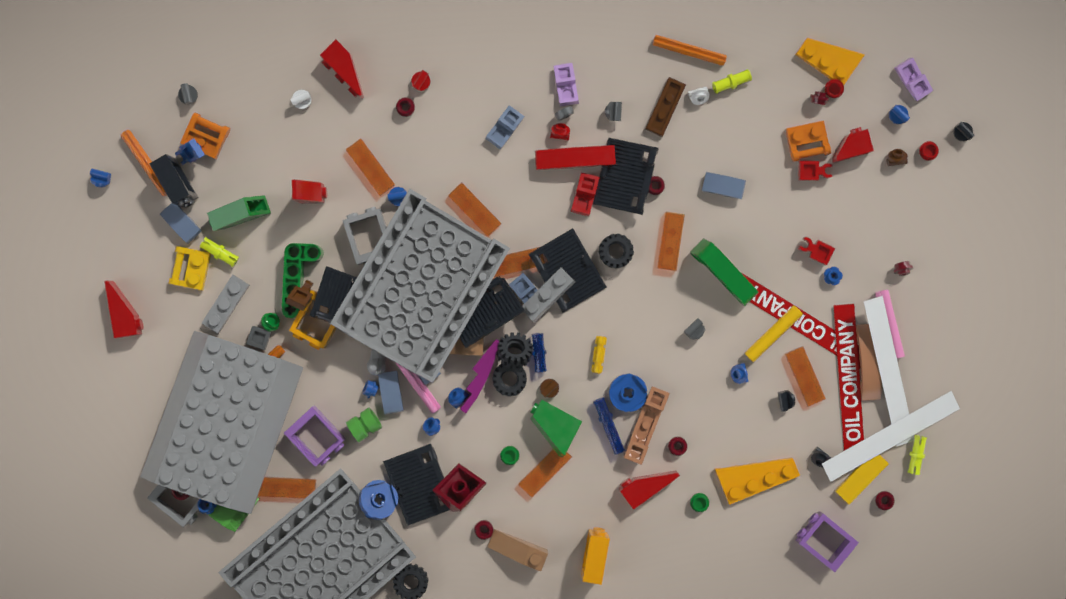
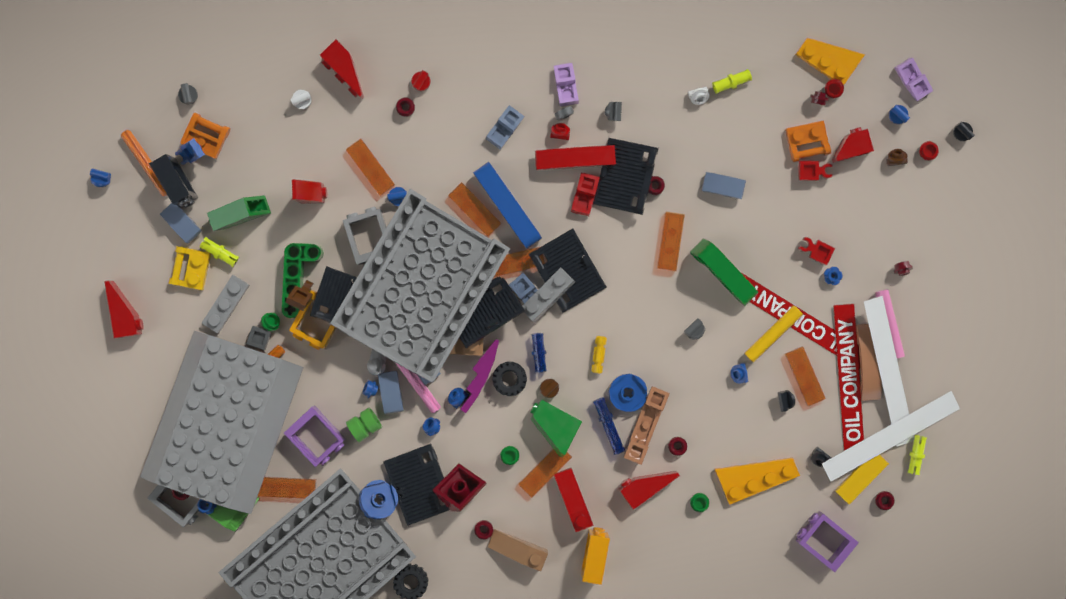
(507, 205): none -> blue beam
(514, 359): black tyre -> none
(573, 499): none -> red slope
(616, 239): black tyre -> none
(665, 107): reddish brown tile -> none
(689, 50): orange axle -> none

